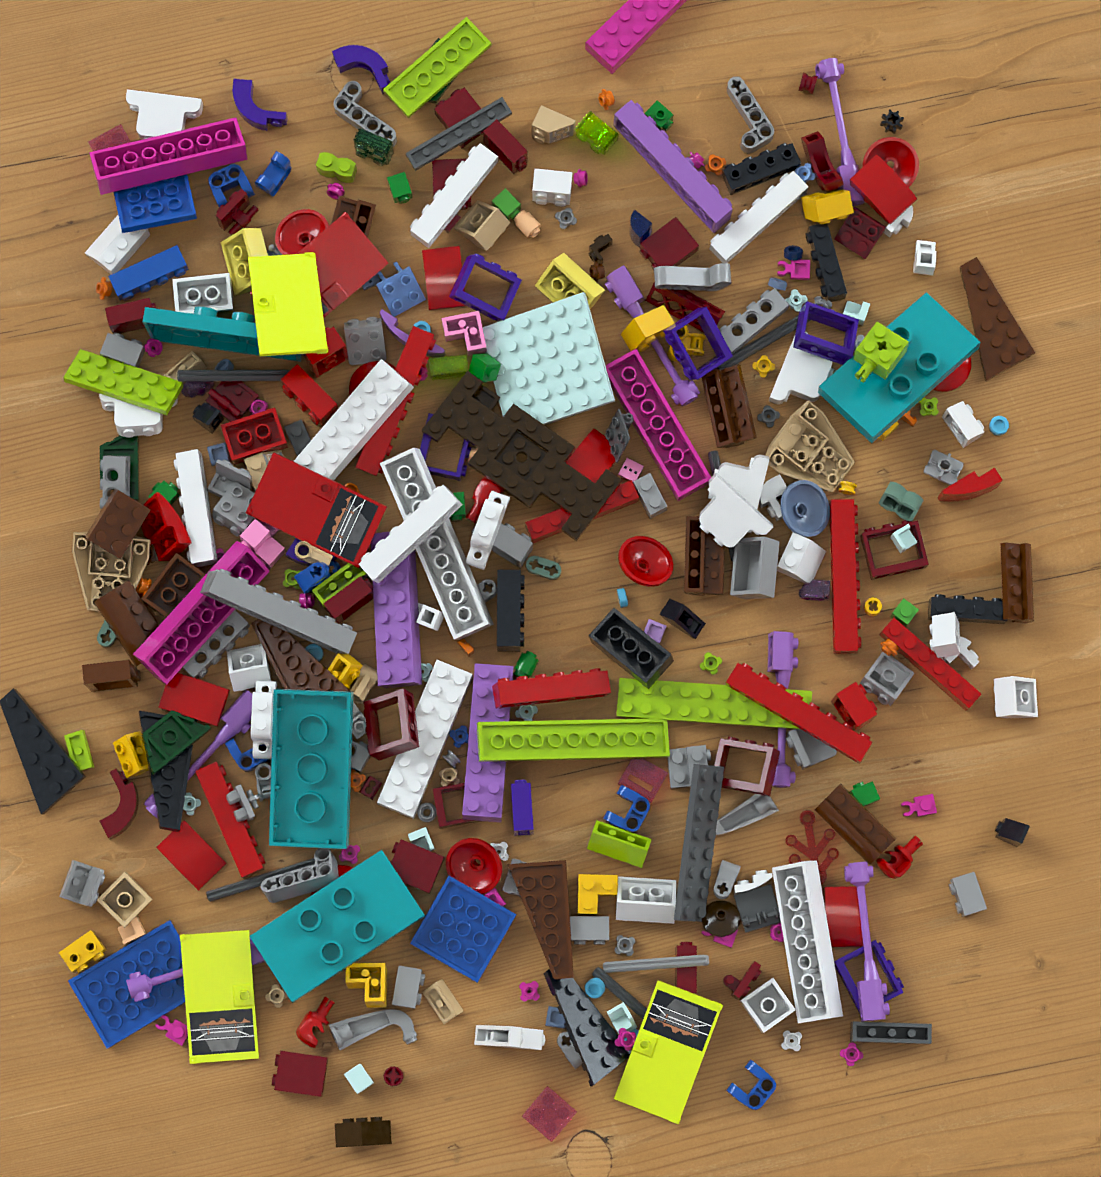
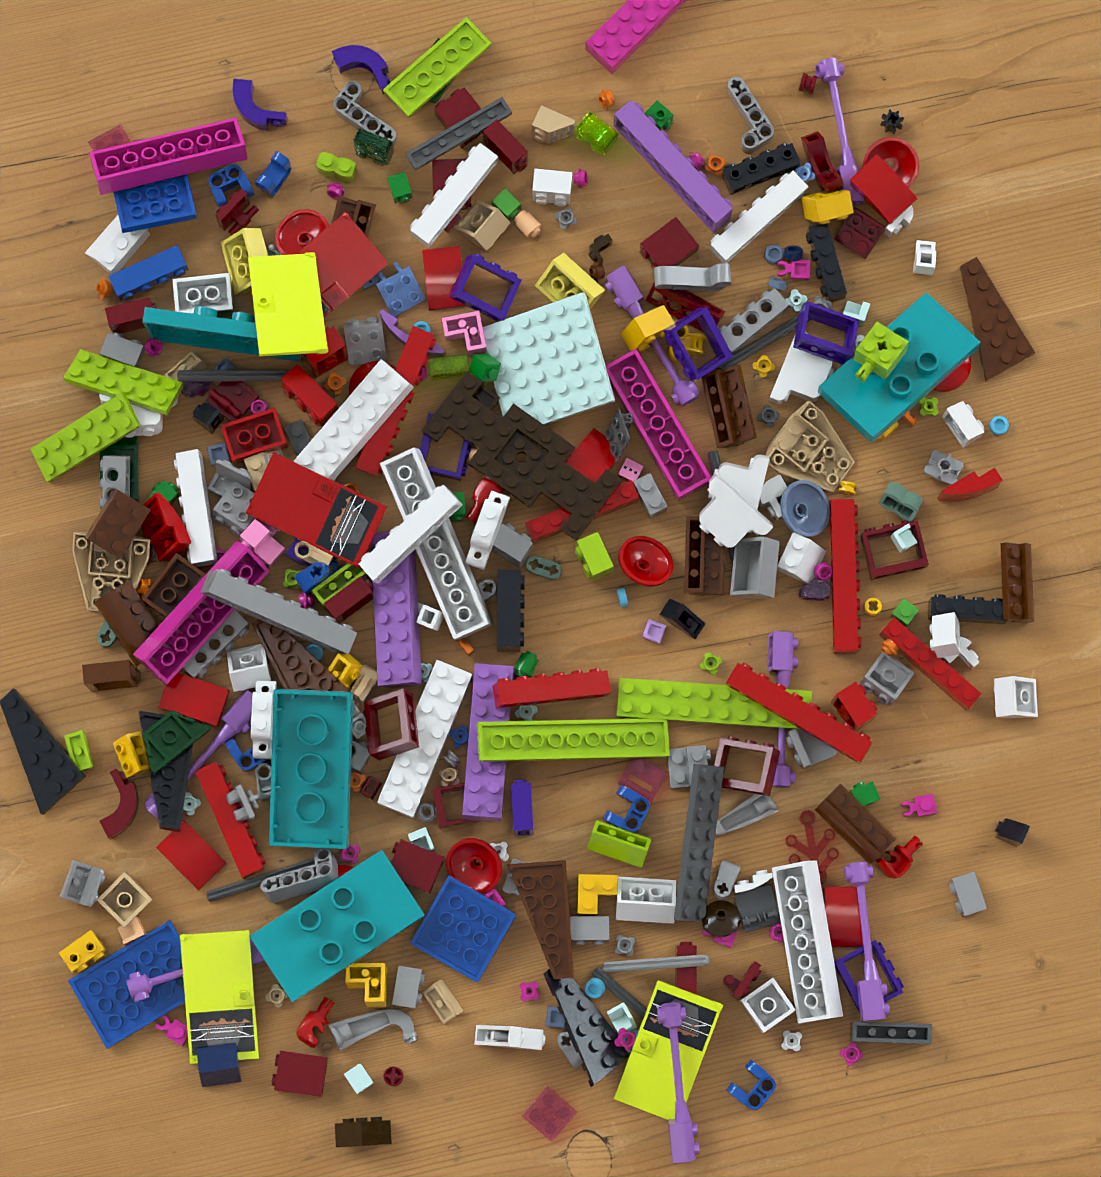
(85, 437): none -> lime plate
(162, 112): white brick -> none
(218, 1064): none -> dark blue slope
(333, 377): none -> orange plate
(594, 557): none -> lime brick
(631, 648): black brick -> none
(639, 228): clear blue brick -> none
(681, 1128): none -> medium lavender bar
(773, 254): none -> sand blue tile
(827, 571): none -> dark pink plate

